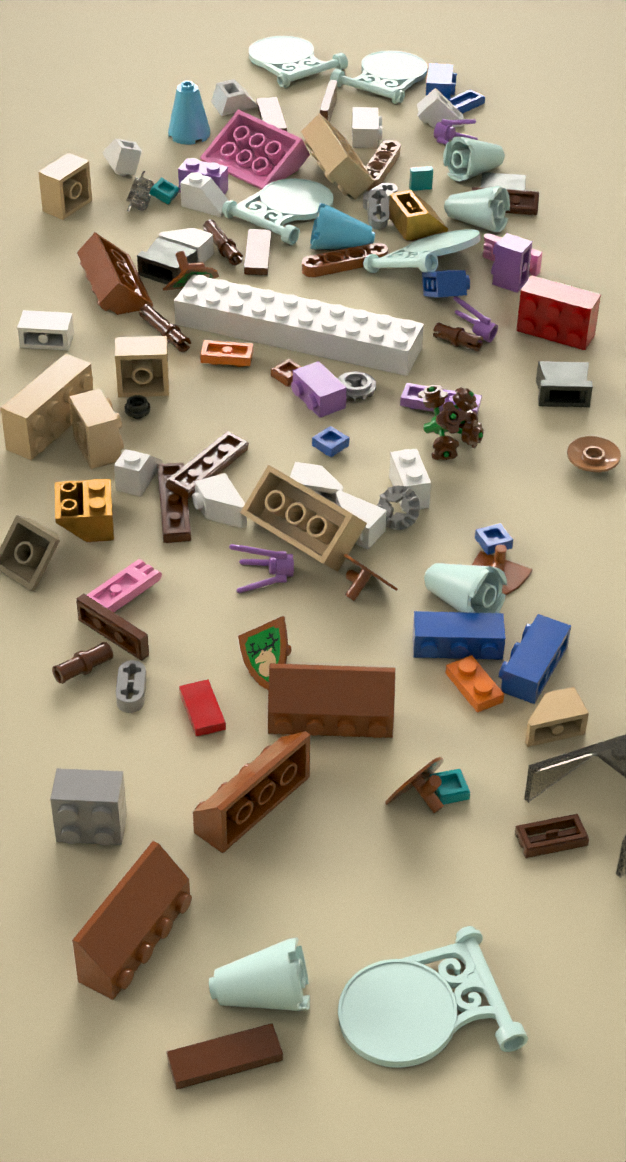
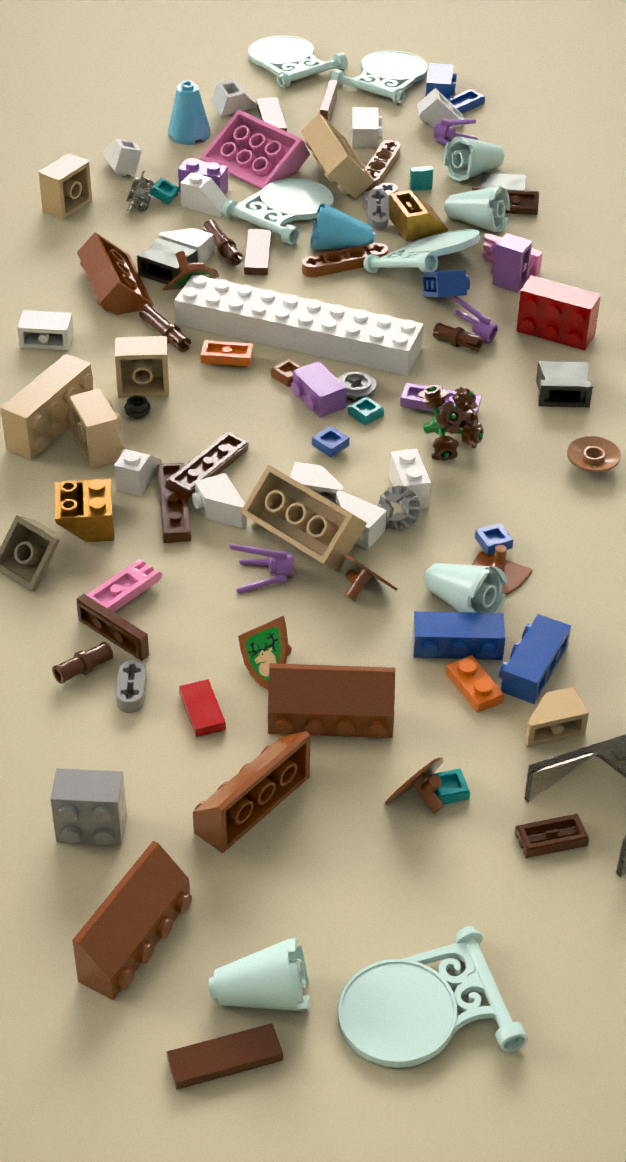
(365, 411): none -> teal tile

